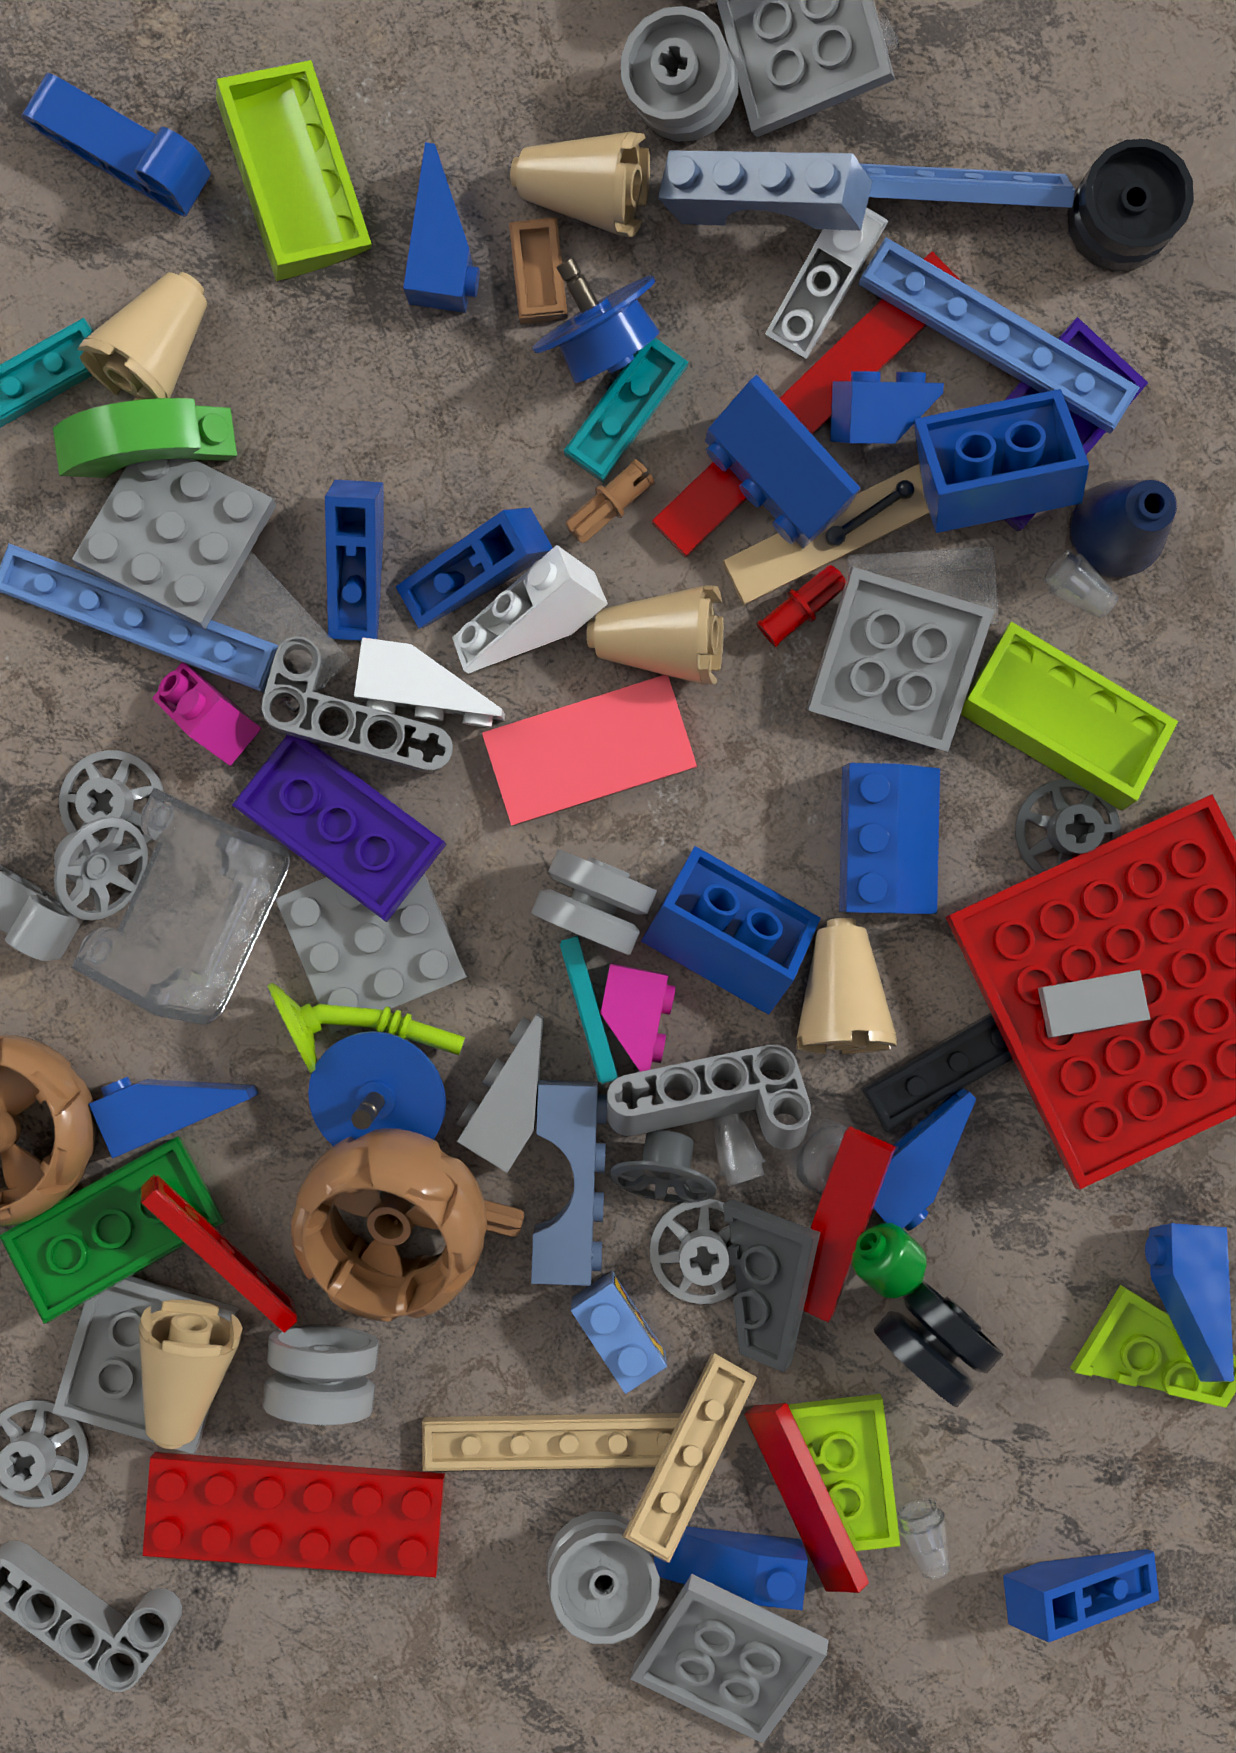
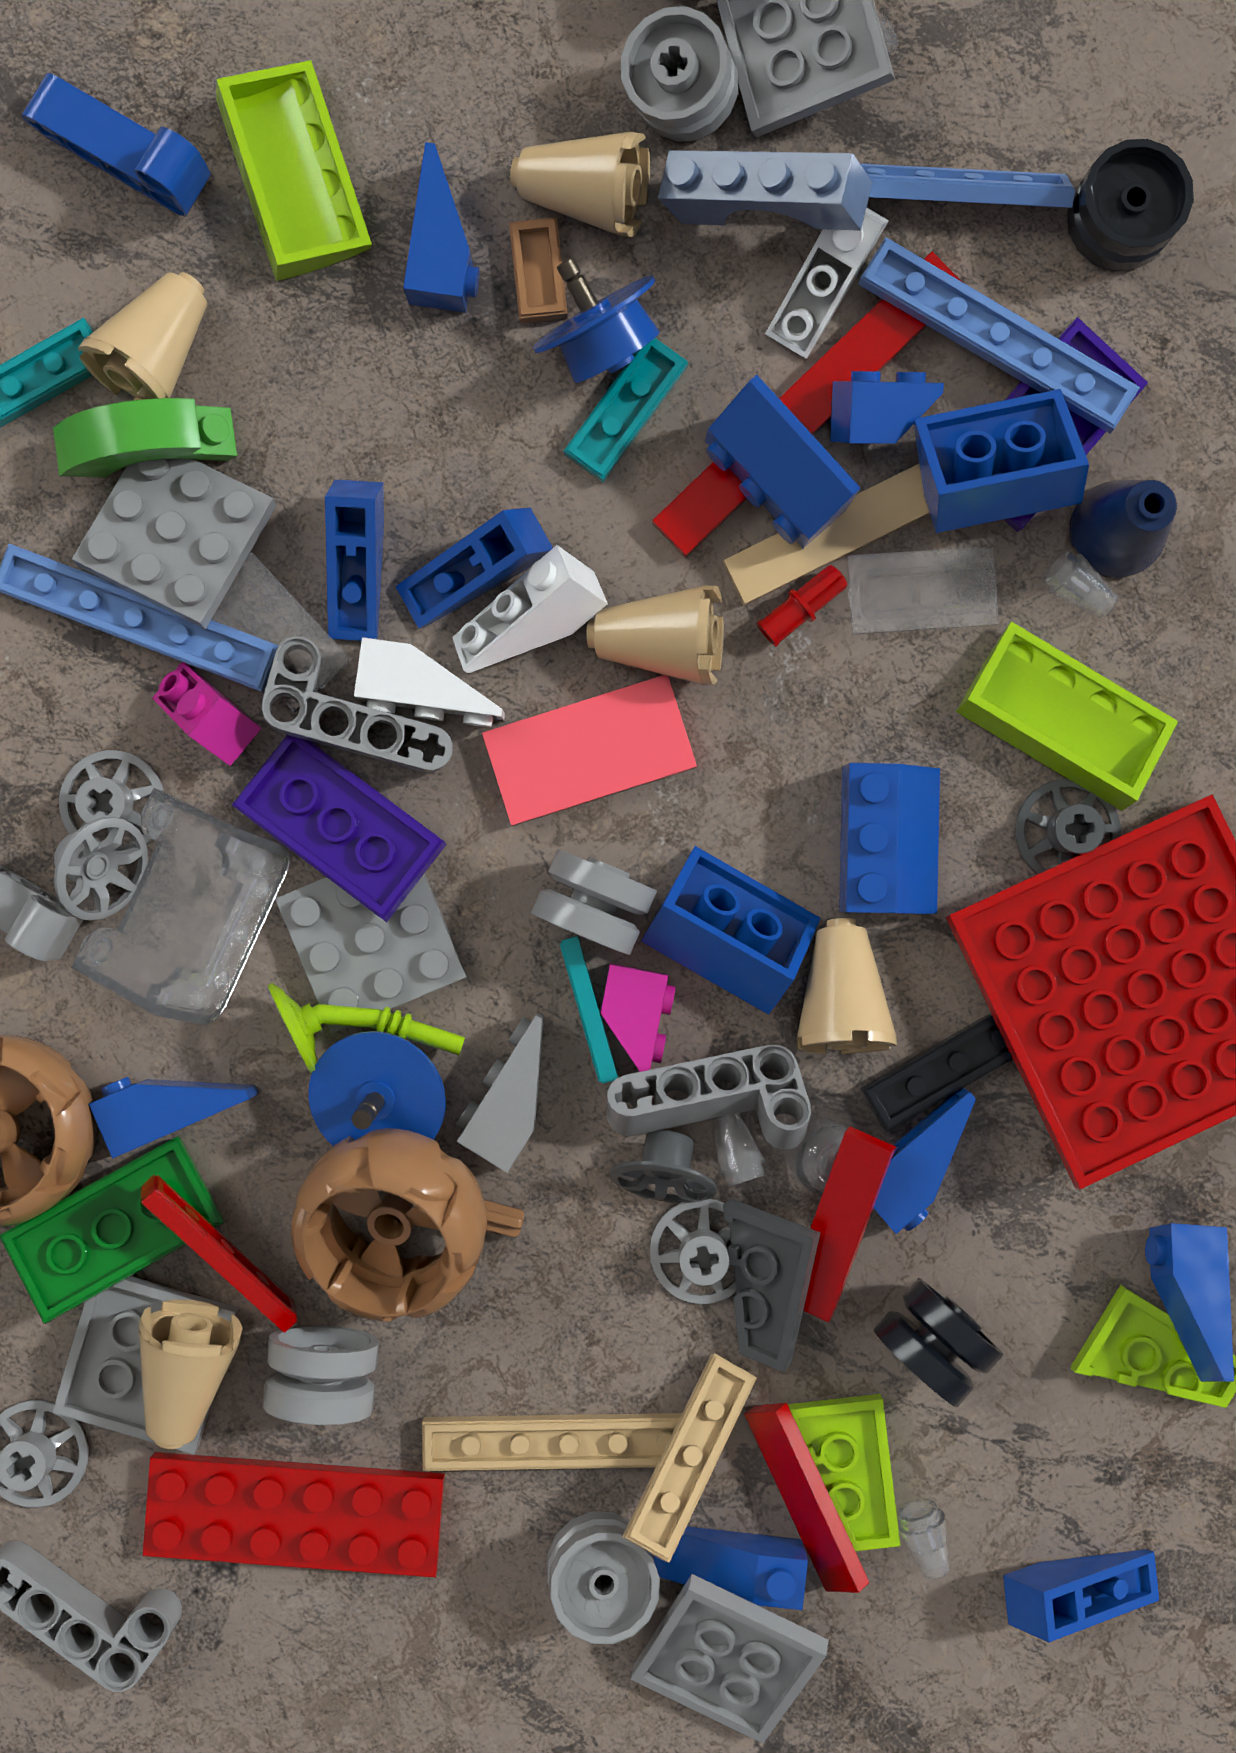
(564, 1244): sand blue arch -> none
(609, 501): medium nougat axle -> none
(618, 1332): medium blue brick -> none
(836, 535): black hinge -> none
(889, 1260): green head -> none
(899, 659): light grey plate -> none
(1094, 1003): light grey tile -> none

